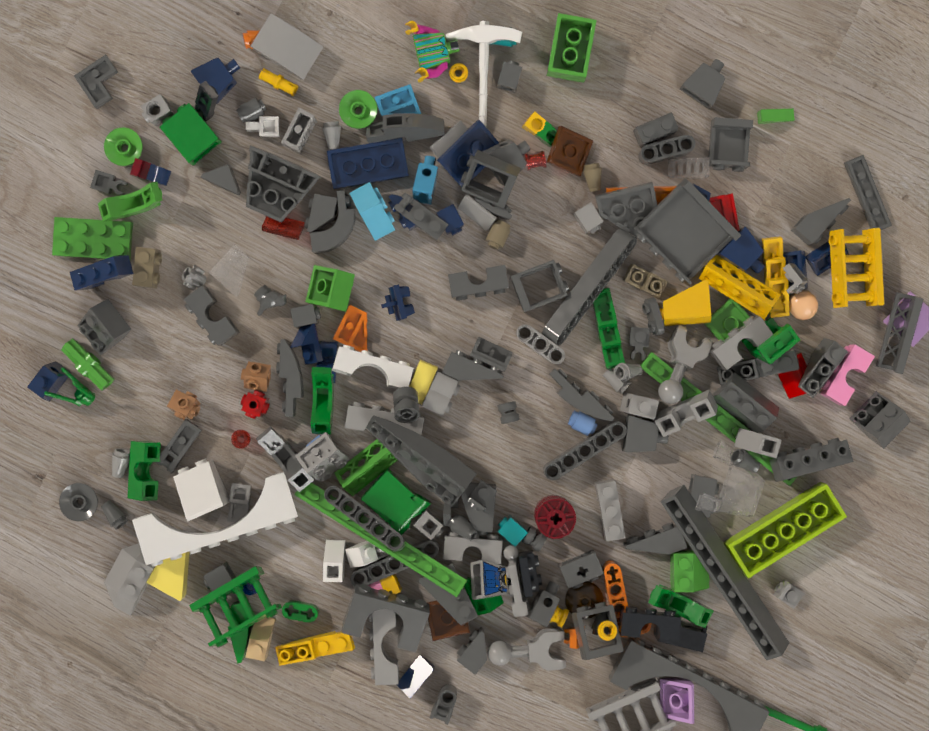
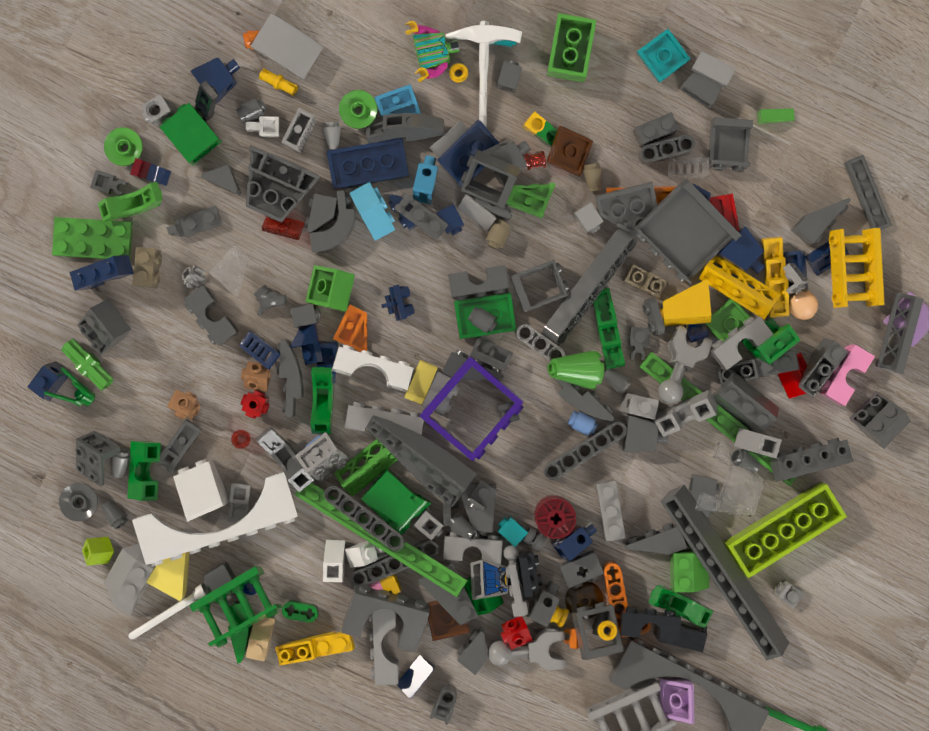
(90, 455): none -> dark grey bracket
(92, 80): dark grey plate -> none
(97, 551): none -> lime panel
(196, 222): none -> dark grey hinge
(199, 592): none -> white piece
(250, 343): none -> dark blue slope
(406, 405): dark grey wheel -> none
(482, 319): none -> dark grey brick
(492, 435): none -> dark purple window
(497, 305): none -> green plate
(515, 632): none -> red brick
(531, 198): none -> bright green wing
(569, 547): none -> dark blue torso
(578, 369): none -> bright green cone
(625, 372): light grey cone -> none
(663, 55): none -> teal plate
(696, 332): none -> plate
(713, 69): none -> light grey tile

